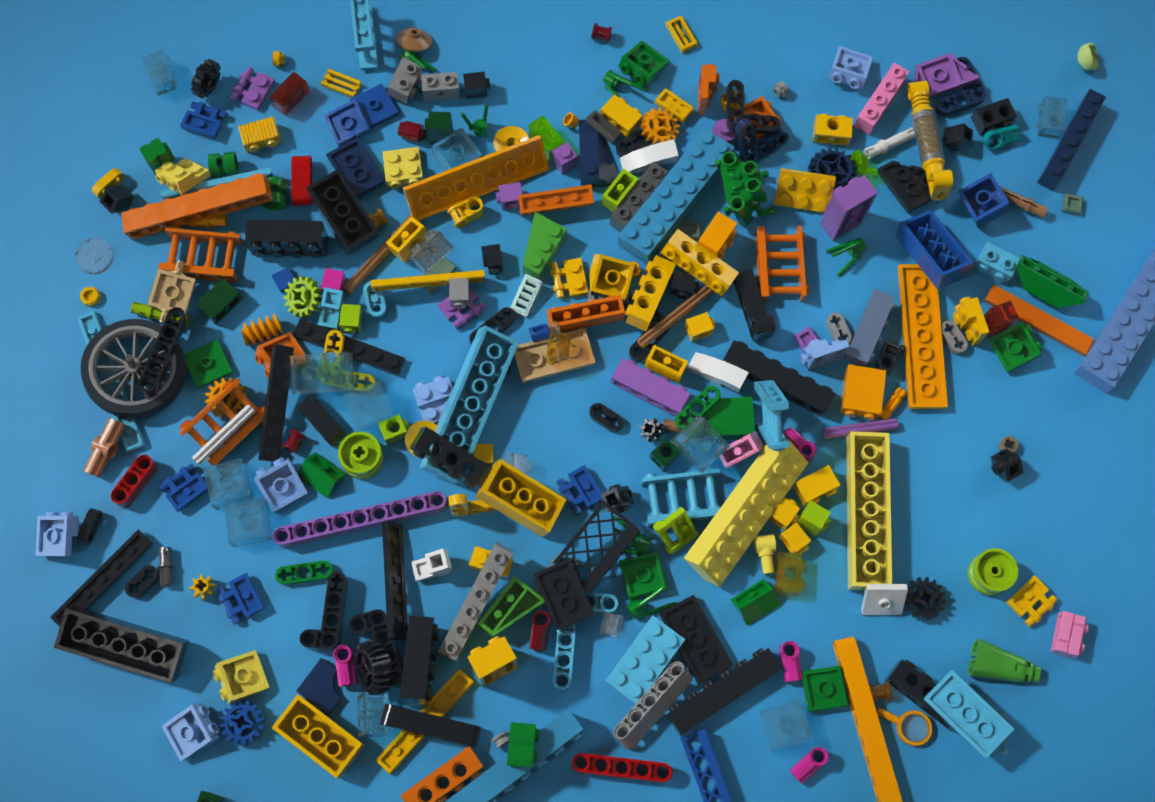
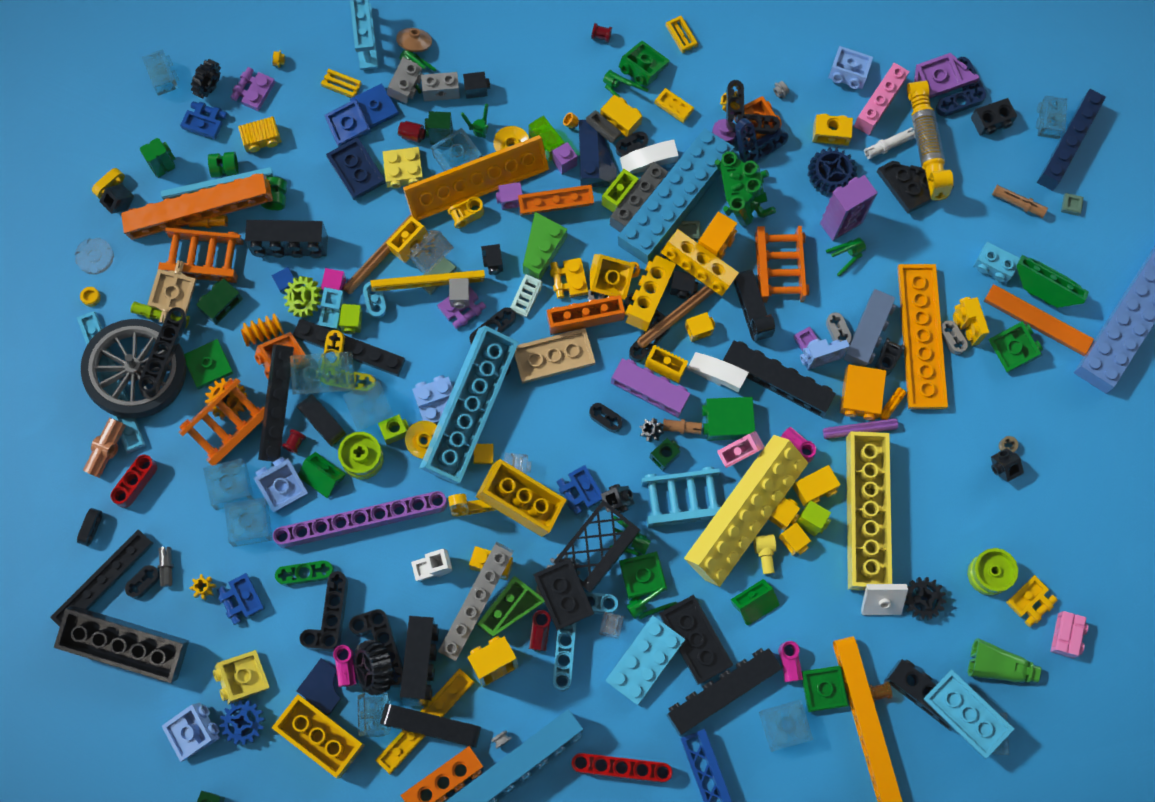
(56, 533): light blue plate -> none
(181, 176): light yellow plate -> none
(186, 492): blue plate -> none
(223, 434): white axle -> none
(289, 94): clear red brick -> none
(300, 179): red beam -> none
(342, 211): black brick -> none
(378, 218): pearl gold wheel -> none
(395, 581): black plate -> none
(478, 469): black brick -> none
(521, 745): green brick -> none
(539, 332): blue tile -> none
(558, 345): clear yellow piece -> none
(652, 705): light grey beam -> none
(659, 125): light orange gear -> none
(681, 527): lime plate -> none
(700, 443): clear light blue brick -> none
(704, 394): green beam -> none
(707, 87): orange plate -> none
(772, 405): medium azure fence -> none
(783, 584): clear yellow brick -> none
(804, 190): yellow plate -> none
(807, 765): dark pink piece -> none
(861, 162): clear neon green plate -> none
(912, 727): piece -> none
(934, 249): blue brick -> none
(958, 137): black brick -> none
(984, 200): blue brick -> none
(1000, 318): clear red brick -> none
(1004, 135): teal piece -> none
(1088, 57): yellowish green hair -> none

